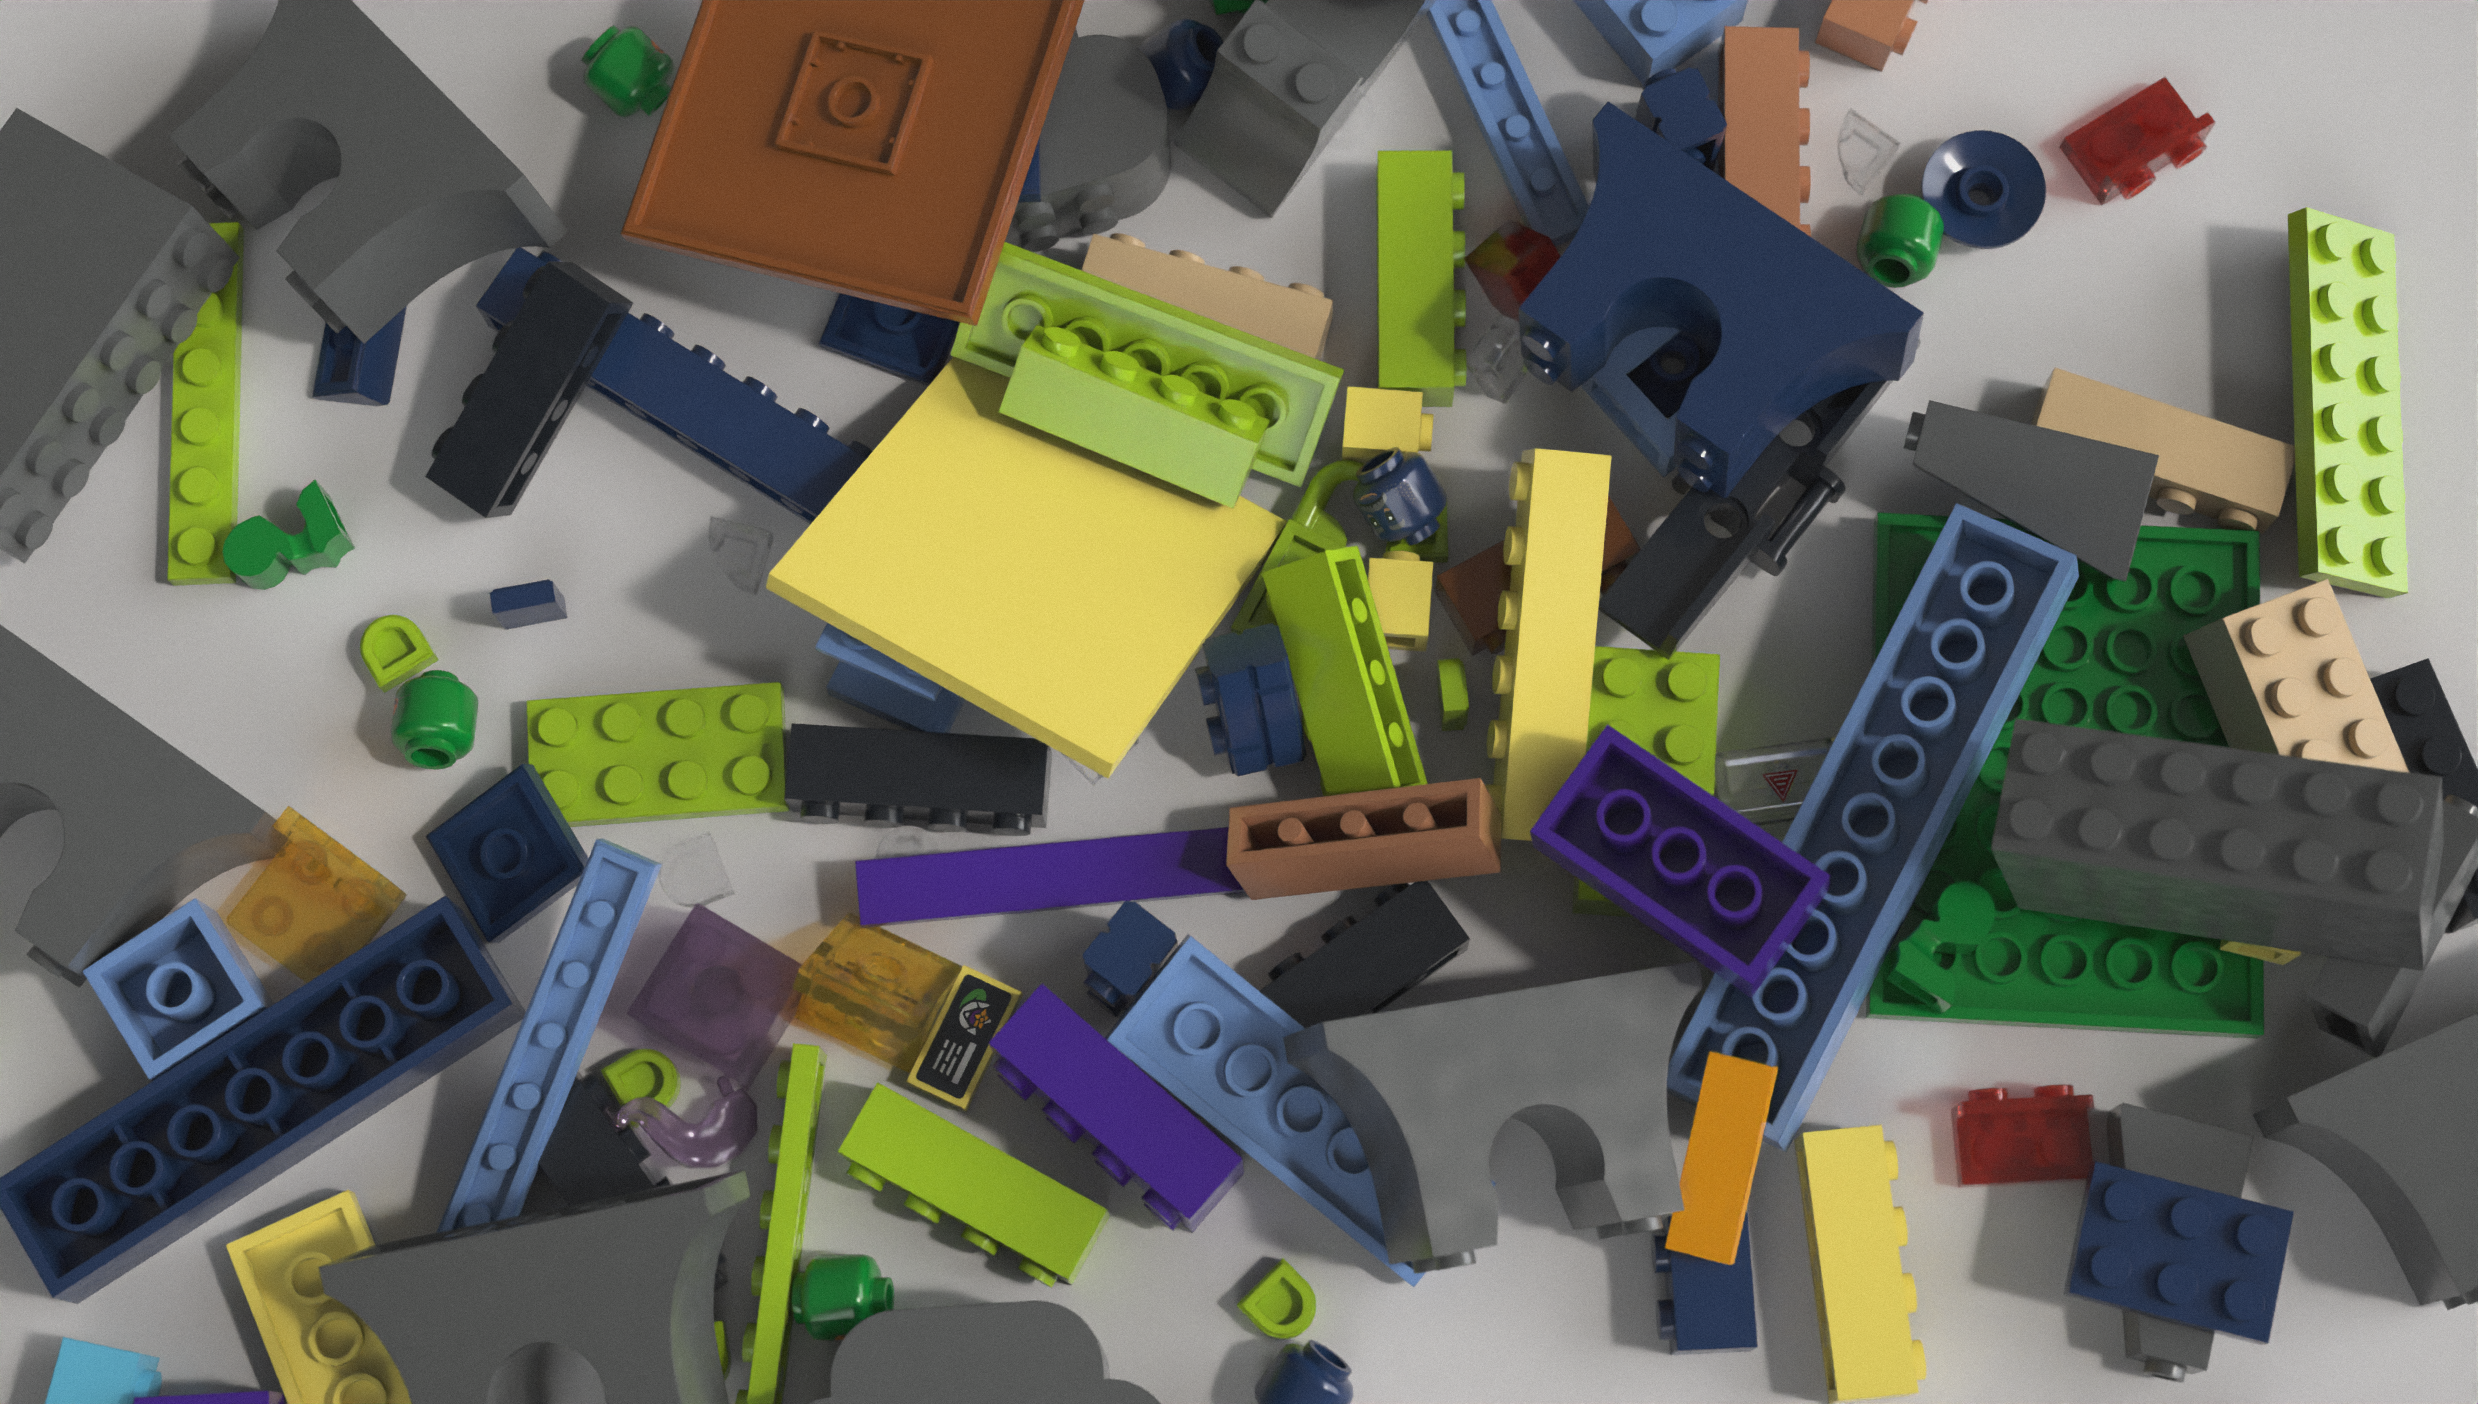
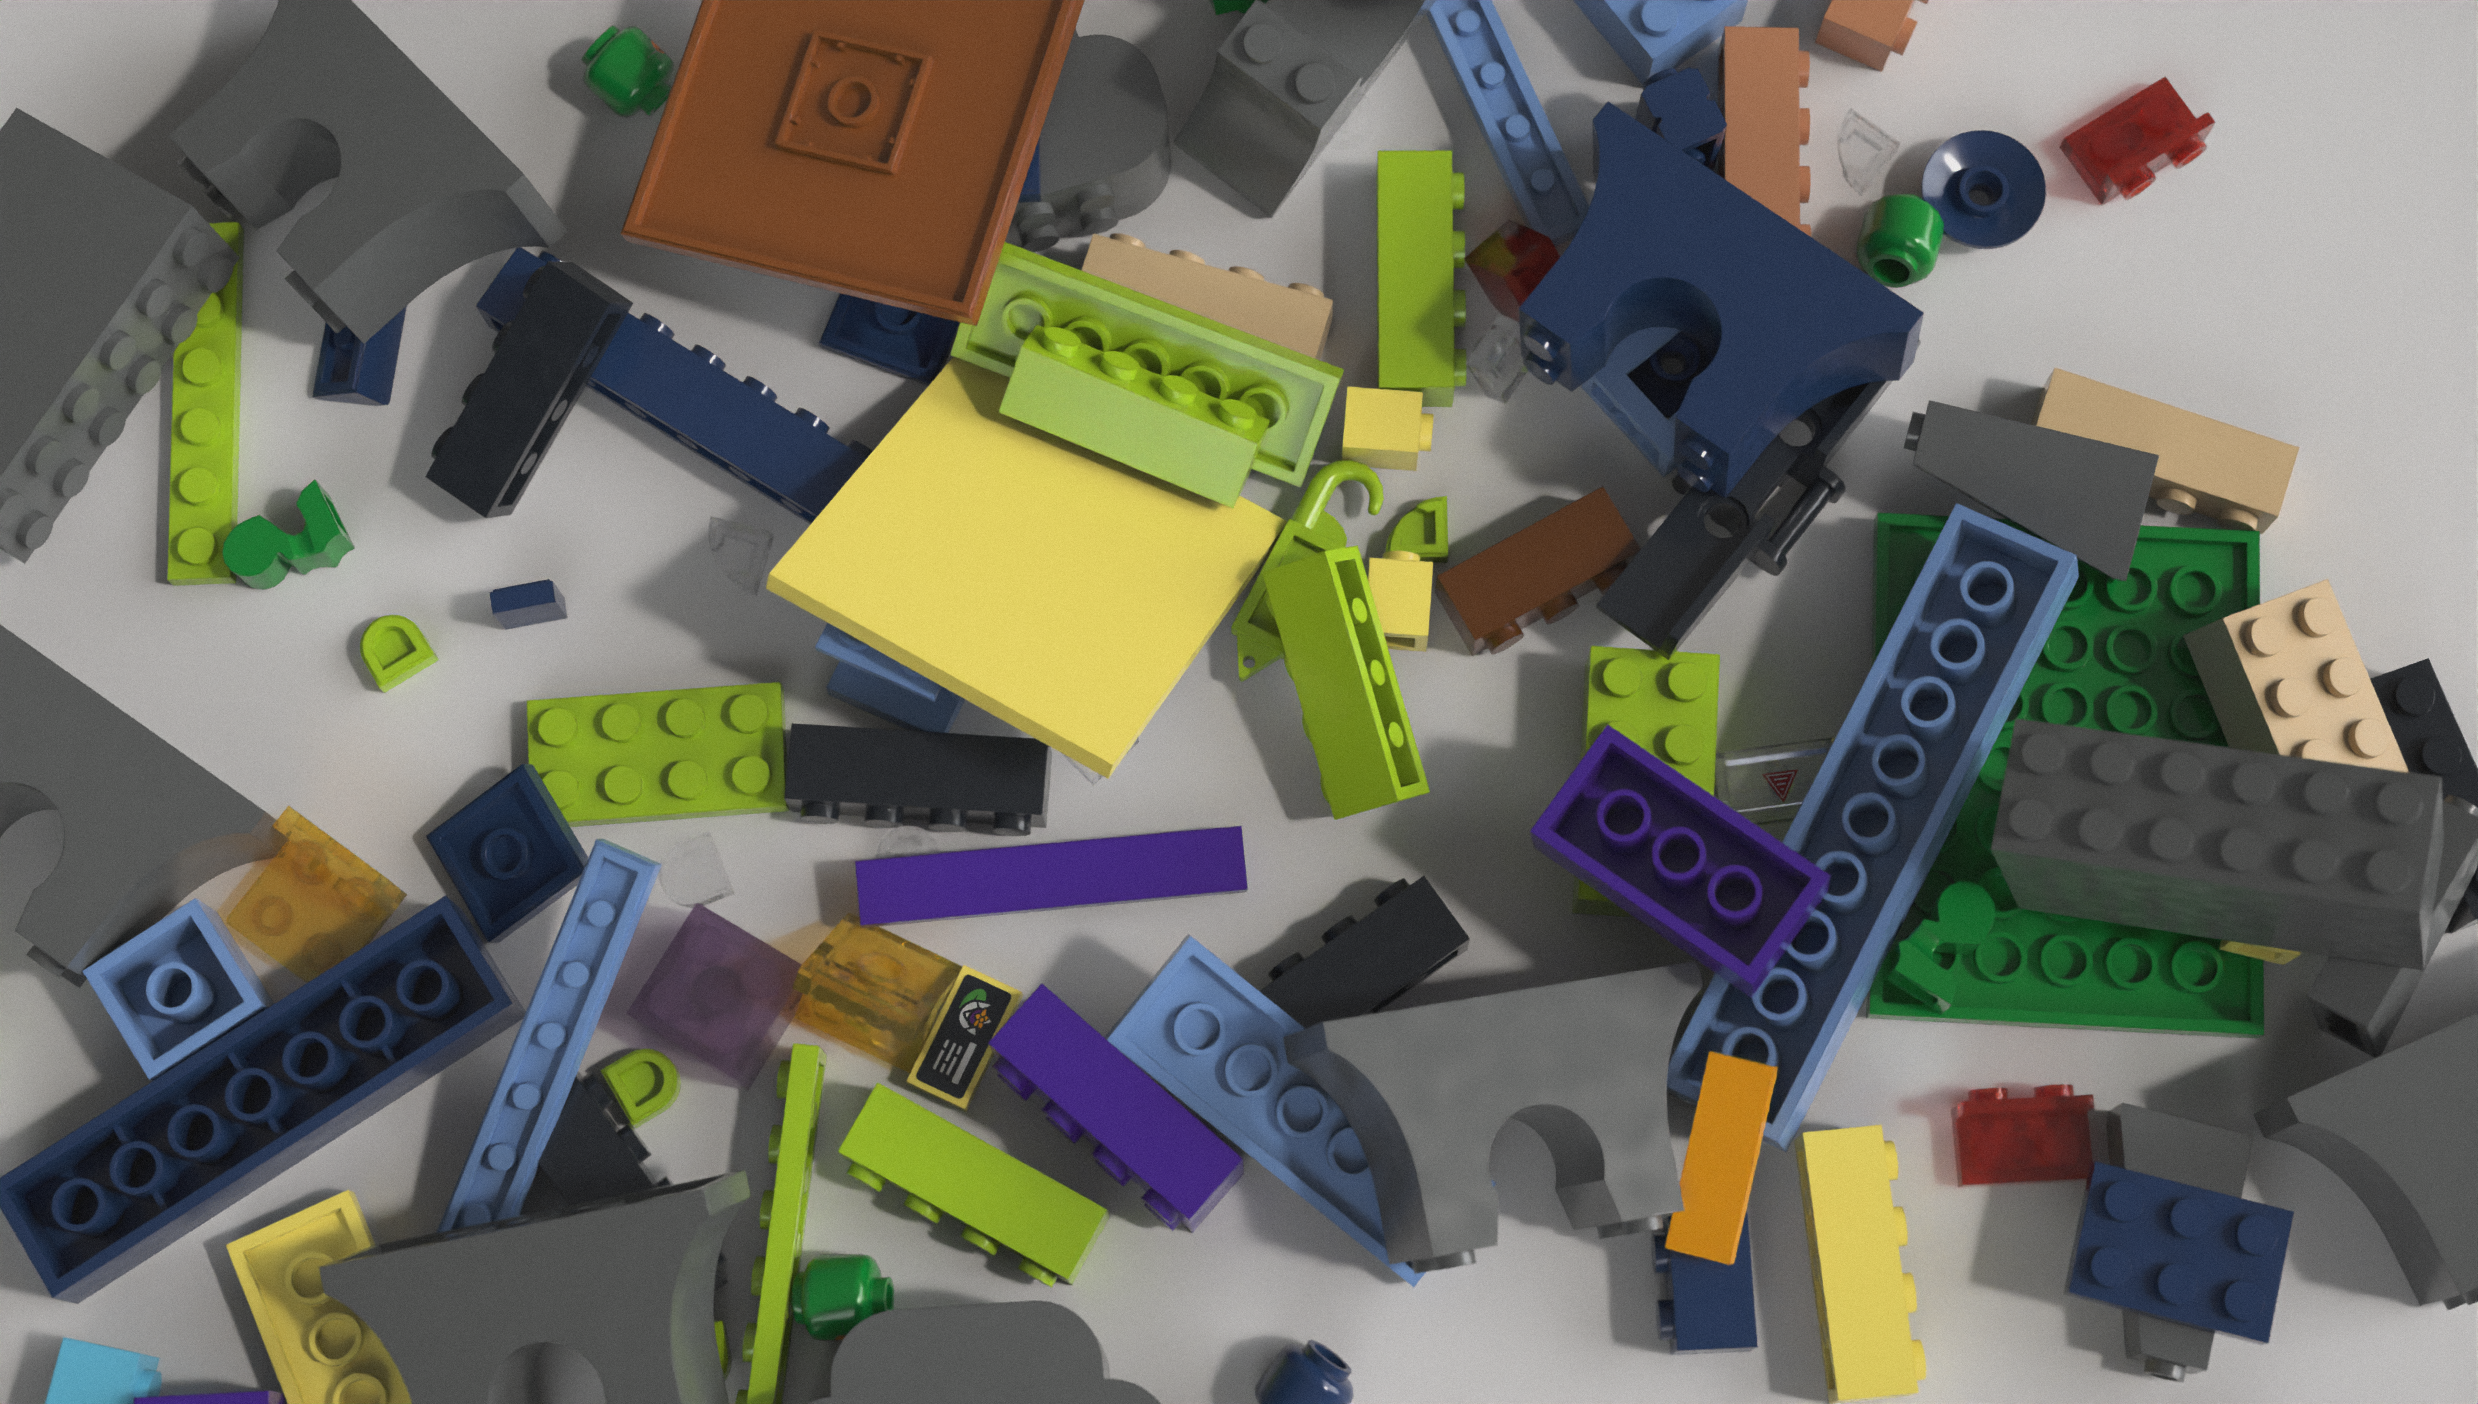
(434, 720): green head -> none
(703, 1145): clear purple piece -> none
(1126, 957): dark blue brick -> none
(1183, 60): dark blue head -> none
(1253, 700): dark blue brick -> none
(1280, 1303): lime tile -> none
(1365, 839): nougat brick -> none
(1399, 496): dark blue head -> none
(1452, 694): lime tile -> none
(1548, 630): light yellow brick -> none
(2347, 404): lime plate -> none

